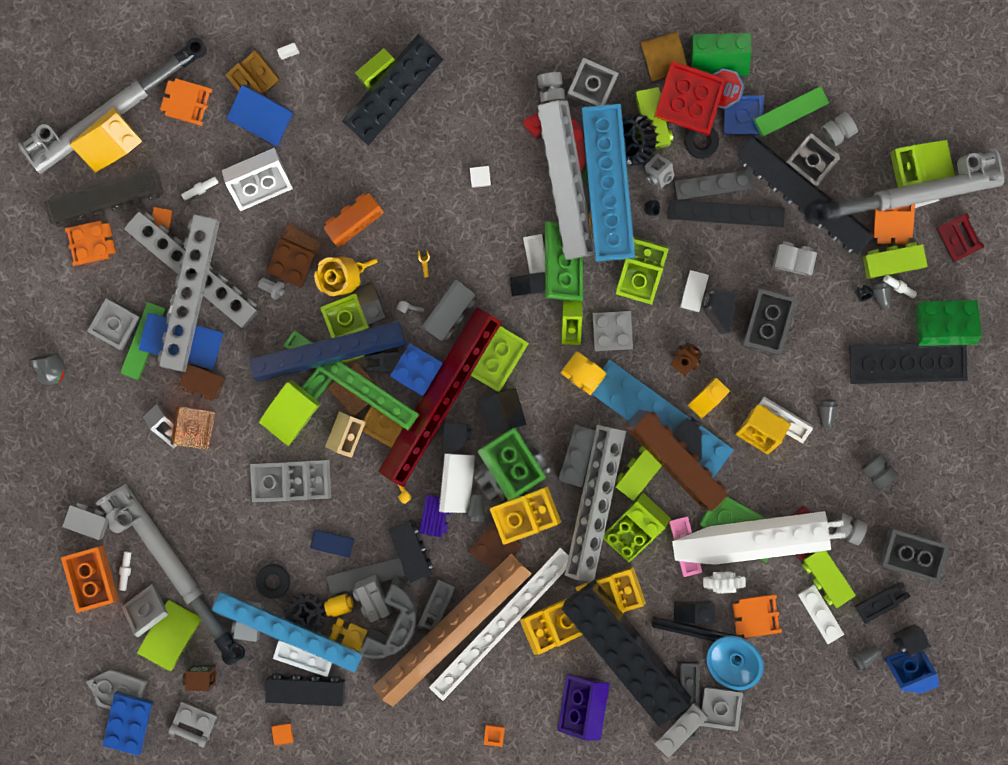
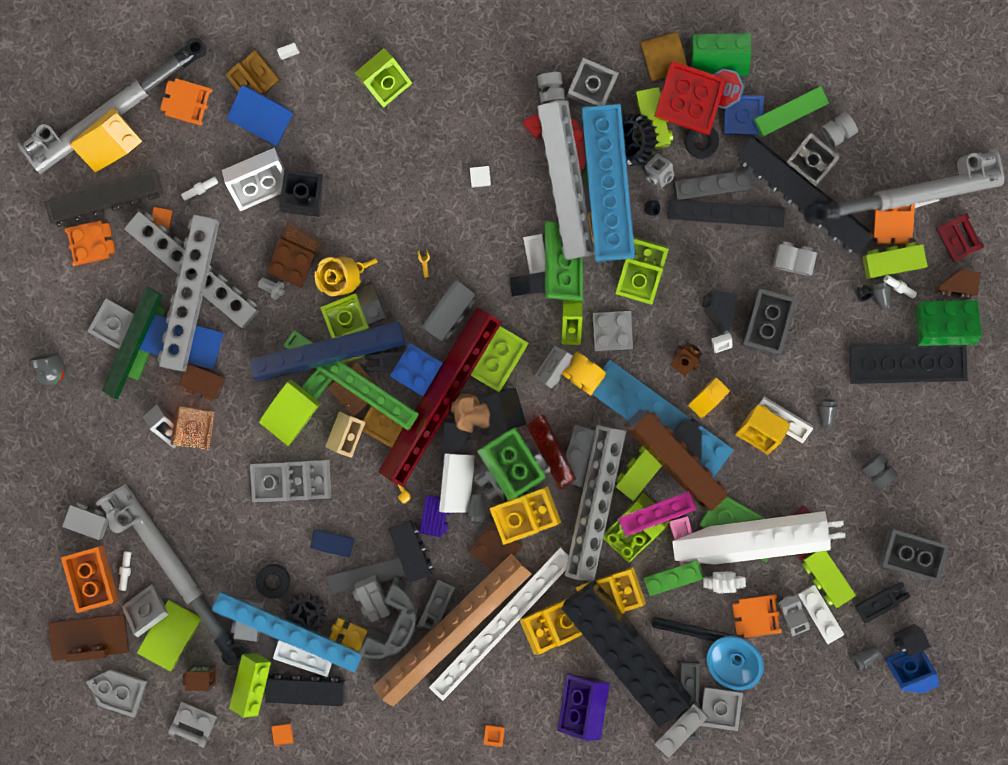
(88, 638): none -> reddish brown bracket
(127, 723): blue plate -> none
(132, 342): none -> dark green tile
(250, 685): none -> lime brick
(301, 193): none -> black slope
(339, 605): yellow brick -> none
(353, 219): orange slope -> none
(392, 90): black plate -> none
(403, 306): light grey hand -> none
(469, 412): none -> medium nougat head
(551, 452): none -> clear red plate
(553, 366): none -> light grey plate
(657, 514): none -> dark pink plate
(674, 577): none -> bright green plate
(694, 291): white tile -> none
(694, 612): black slope -> none
(722, 343): none -> white tile
(794, 615): none -> light grey brick
(853, 529): light grey wheel -> none
(922, 163): lime slope -> none
(961, 282): none -> reddish brown slope

